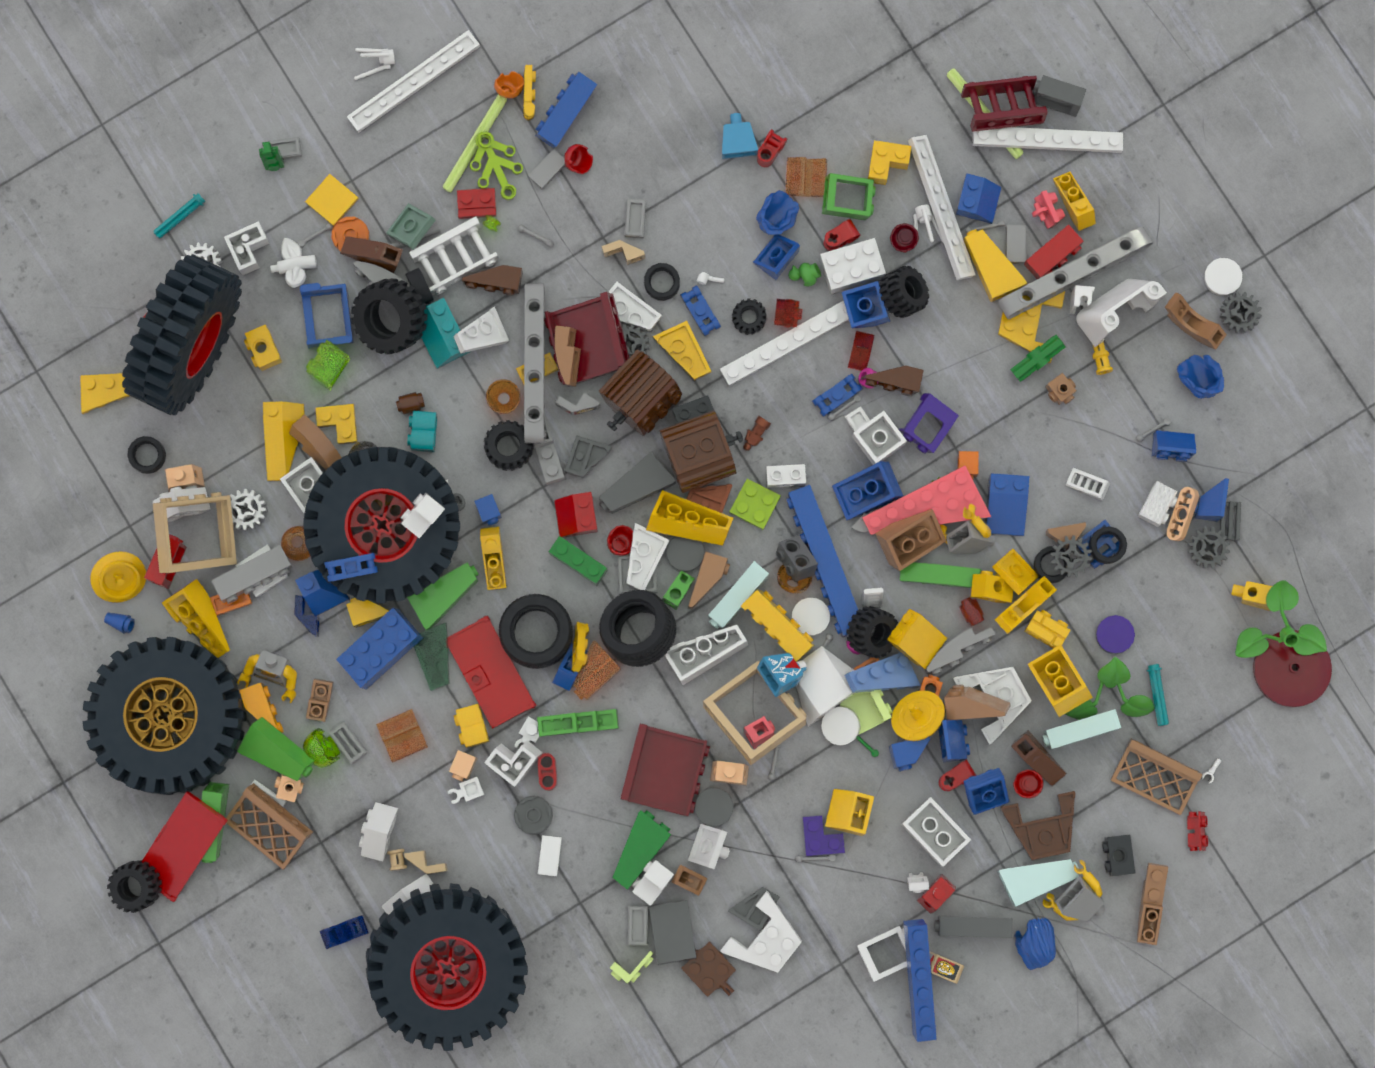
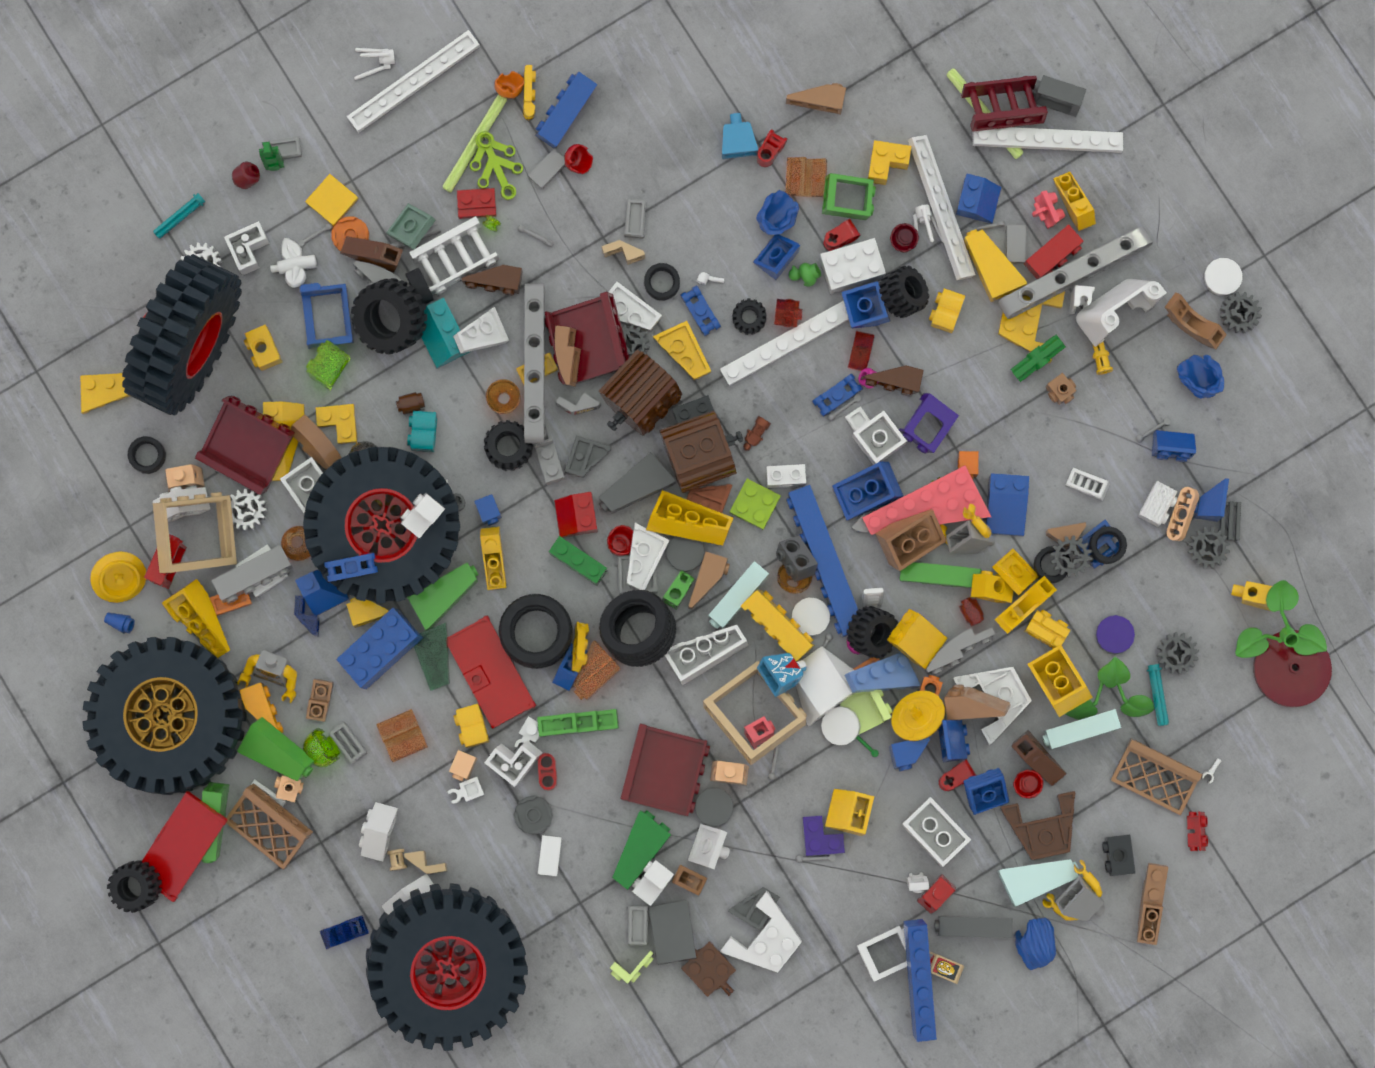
(245, 175): none -> dark red head
(245, 445): none -> dark red panel
(822, 98): none -> medium nougat slope
(947, 310): none -> yellow brick
(1177, 644): none -> dark grey gear

